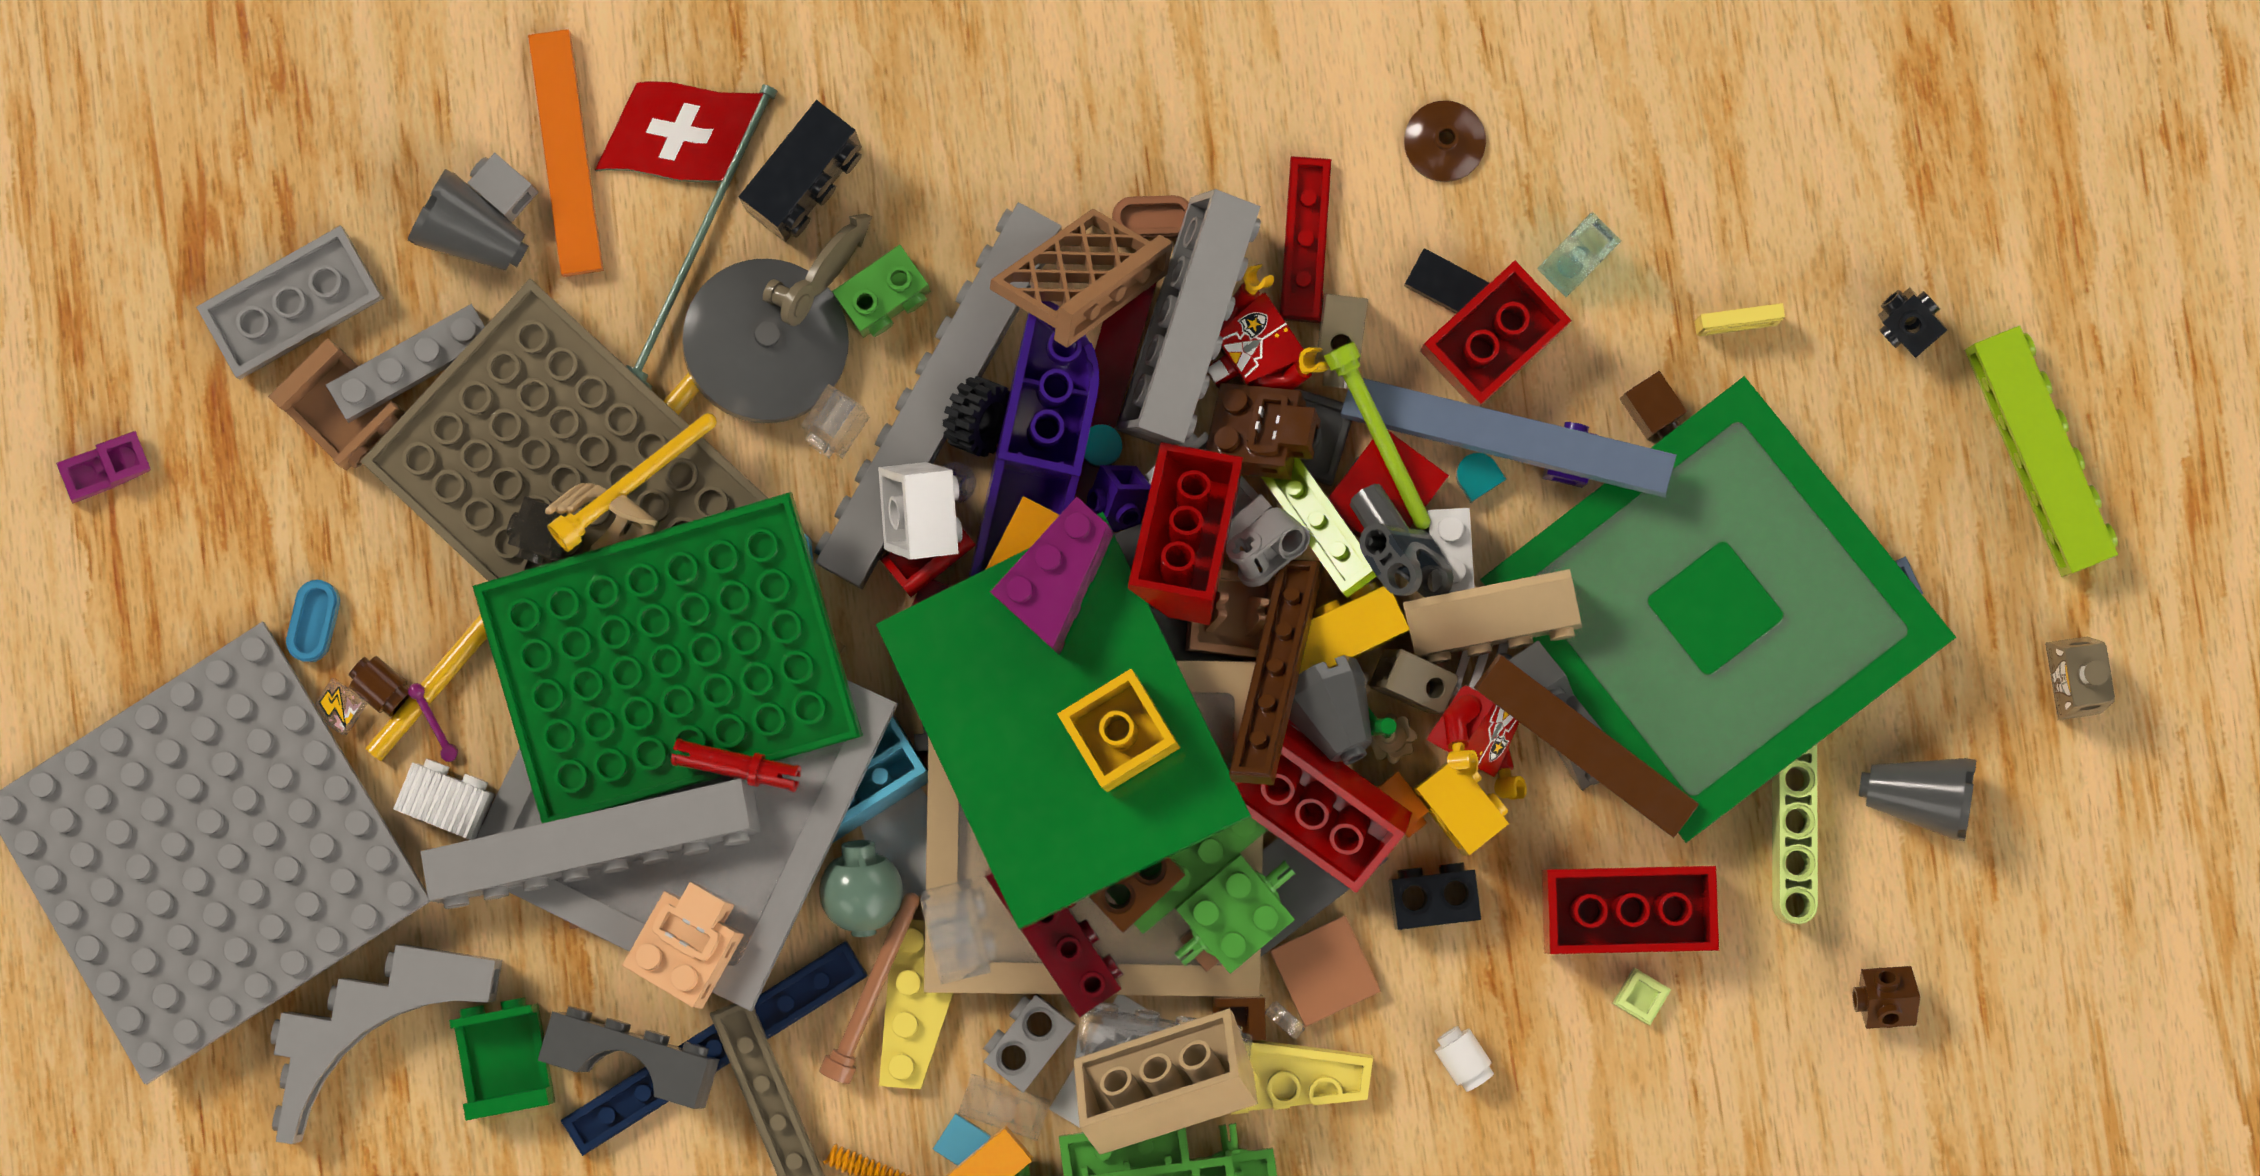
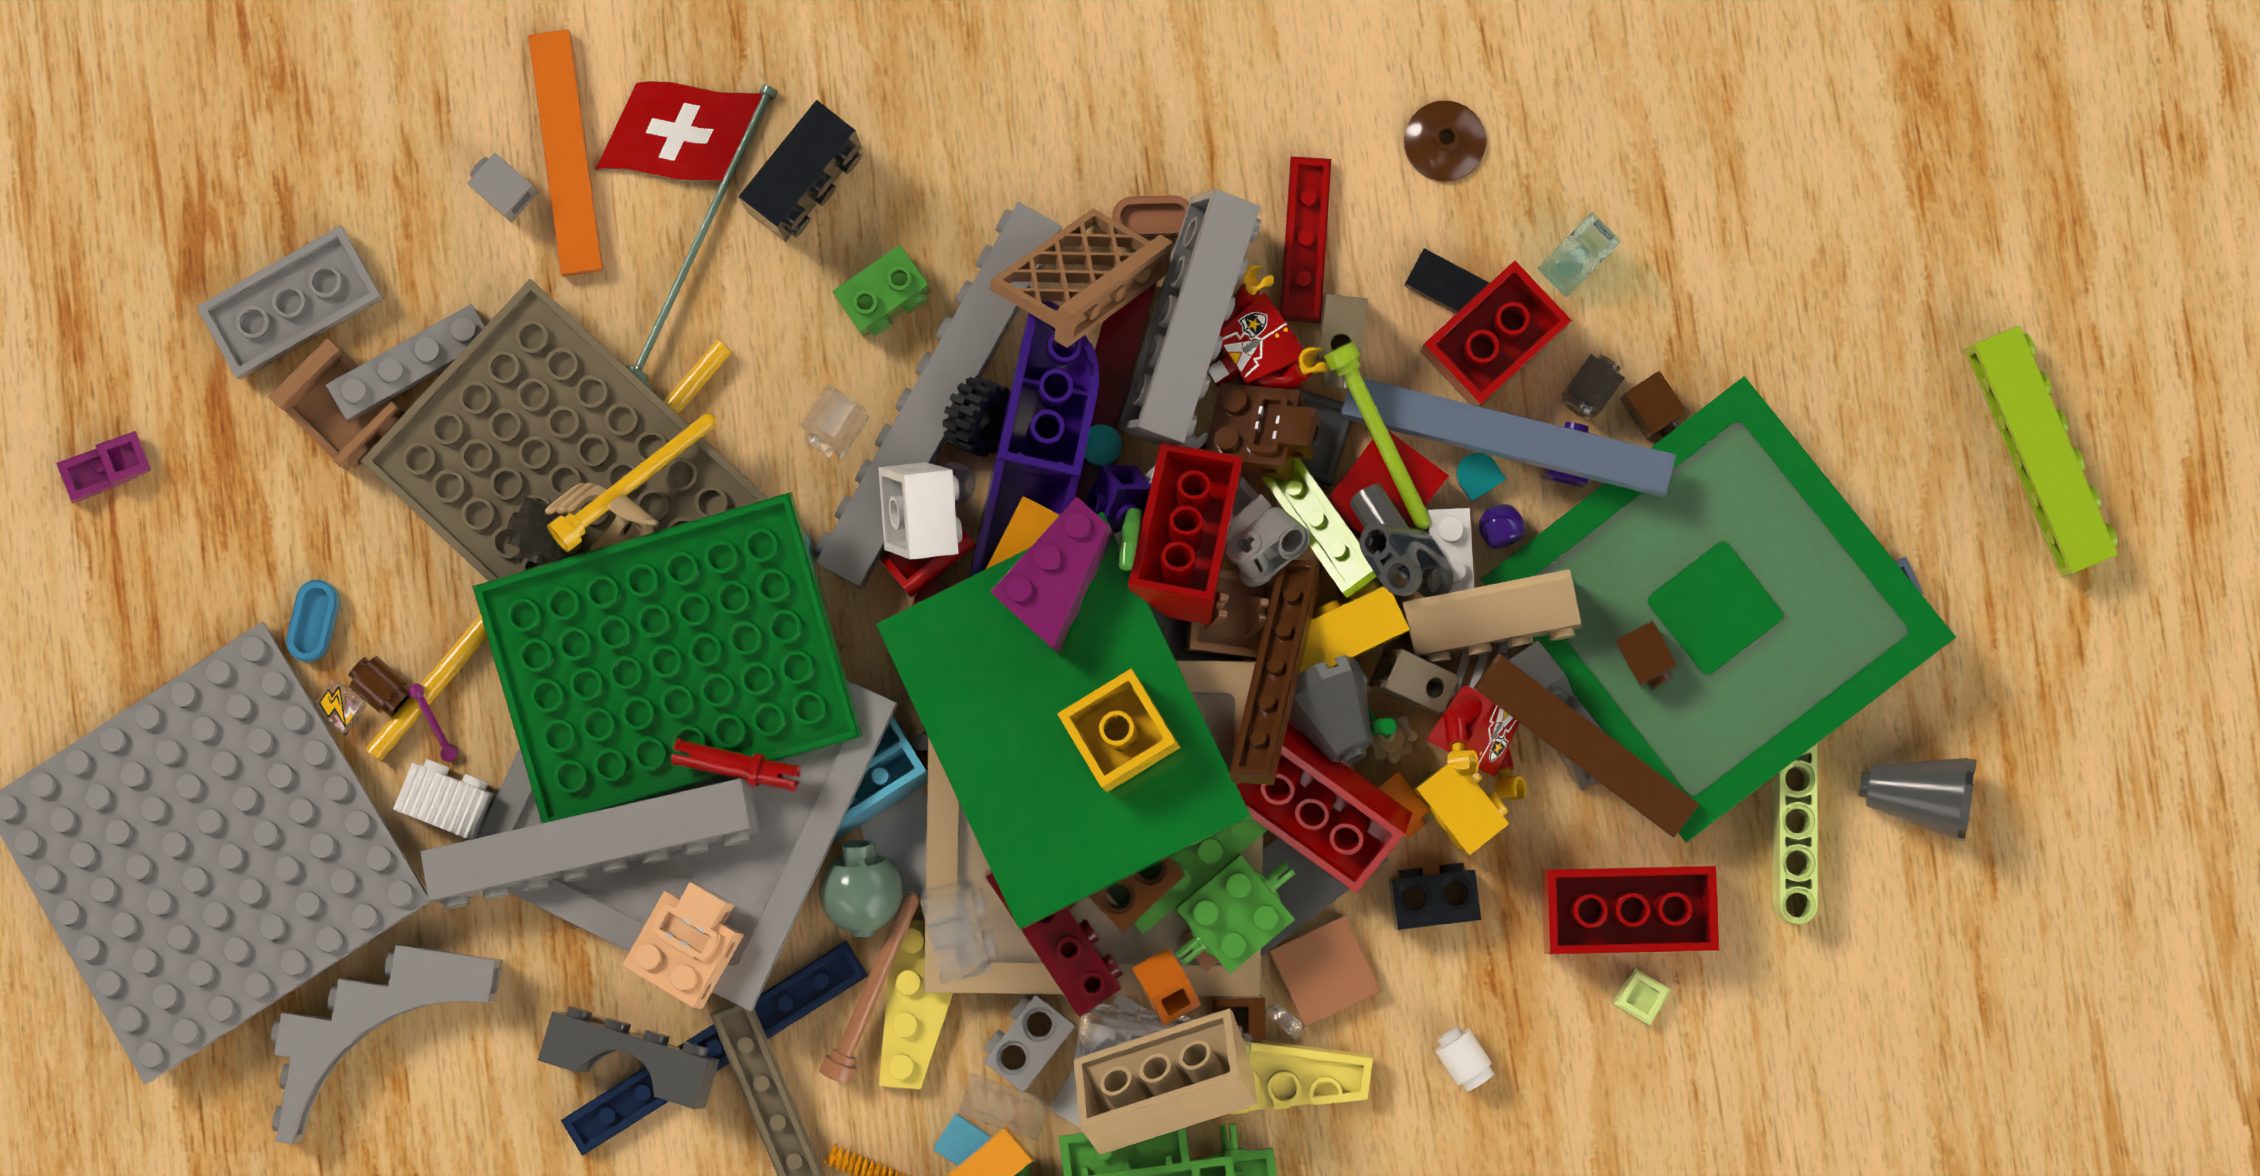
(467, 226): dark grey cone -> none
(501, 1059): green panel -> none
(752, 359): dark grey dish -> none
(798, 299): dark tan brick -> none
(1129, 538): none -> bright green piece
(1166, 986): none -> orange brick
(1501, 526): none -> dark purple piece
(1592, 387): none -> clear smoke brick
(1647, 656): none -> reddish brown brick
(1739, 319): light yellow tile -> none
(1887, 997): reddish brown brick -> none
(1917, 333): black brick -> none
(2080, 677): dark tan torso -> none

